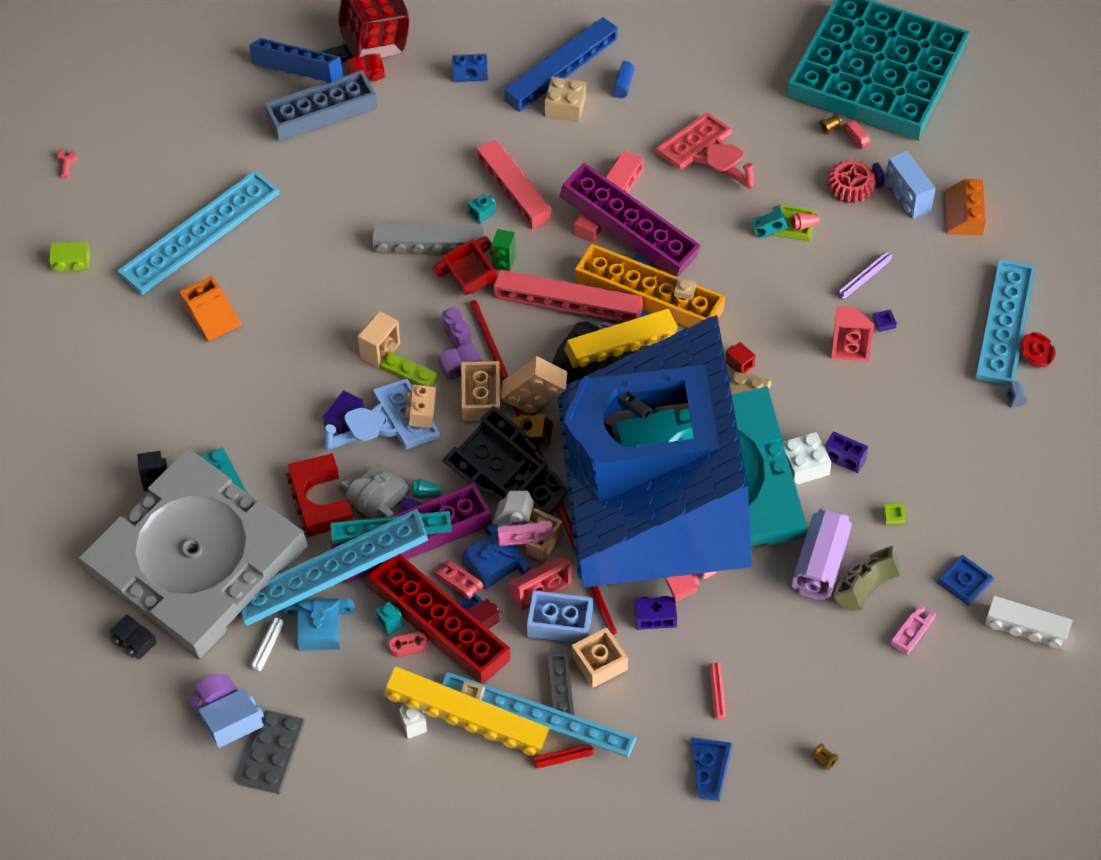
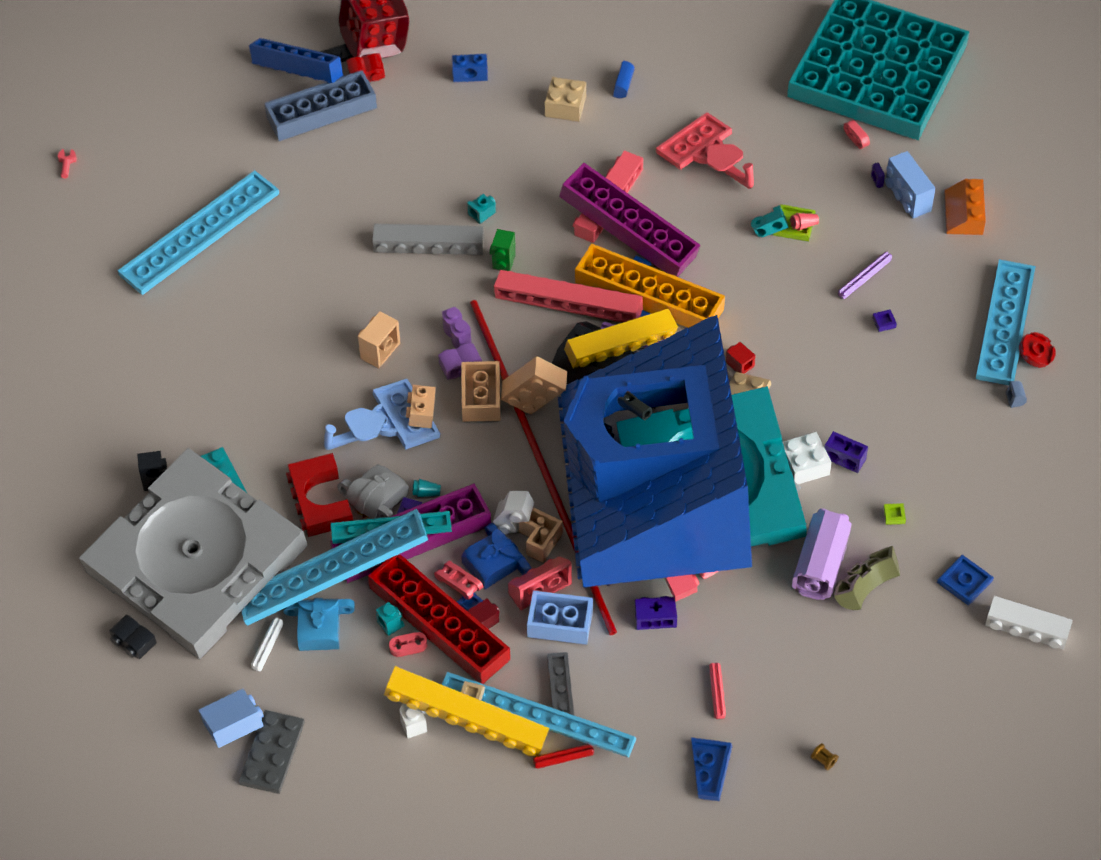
(69, 256): lime brick -> none
(209, 308): orange slope -> none
(210, 690): medium lavender brick -> none
(336, 413): dark purple brick -> none
(408, 370): lime plate -> none
(468, 265): red piece -> none
(504, 460): black wedge -> none
(514, 184): coral brick -> none
(525, 533): bright pink hinge -> none
(537, 427): pearl gold brick -> none
(561, 63): blue brick -> none
(599, 657): light nougat brick -> none
(685, 288): tan plate -> none
(831, 123): pearl gold bush -> none
(840, 181): coral gear -> none
(851, 335): coral slope -> none
(912, 630): bright pink hinge -> none

